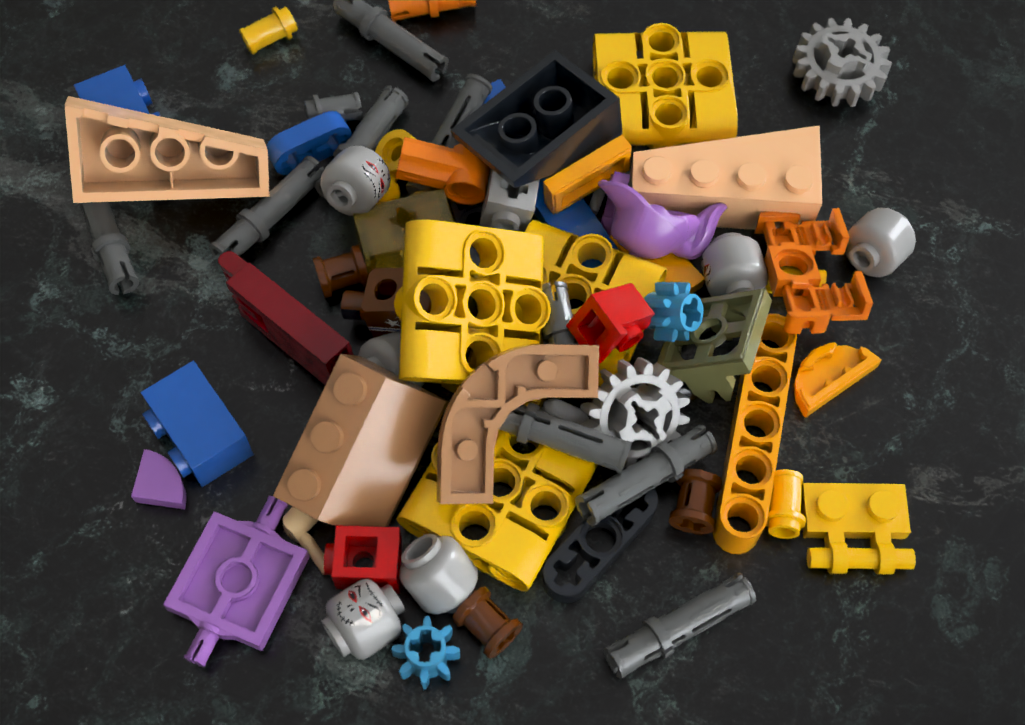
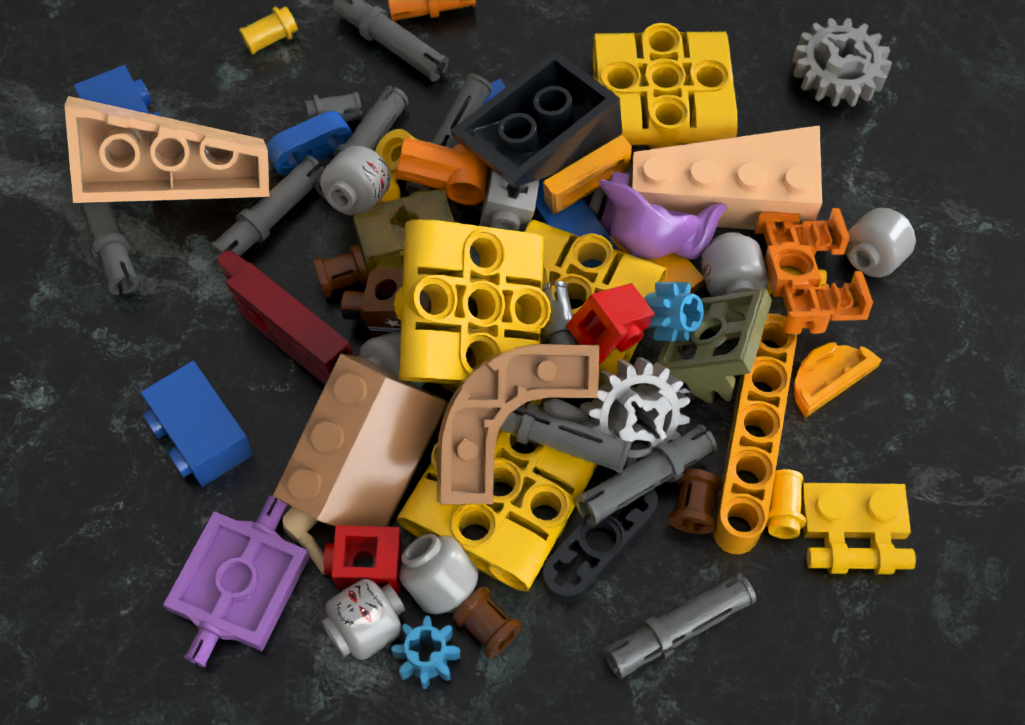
(158, 482): medium lavender tile -> none

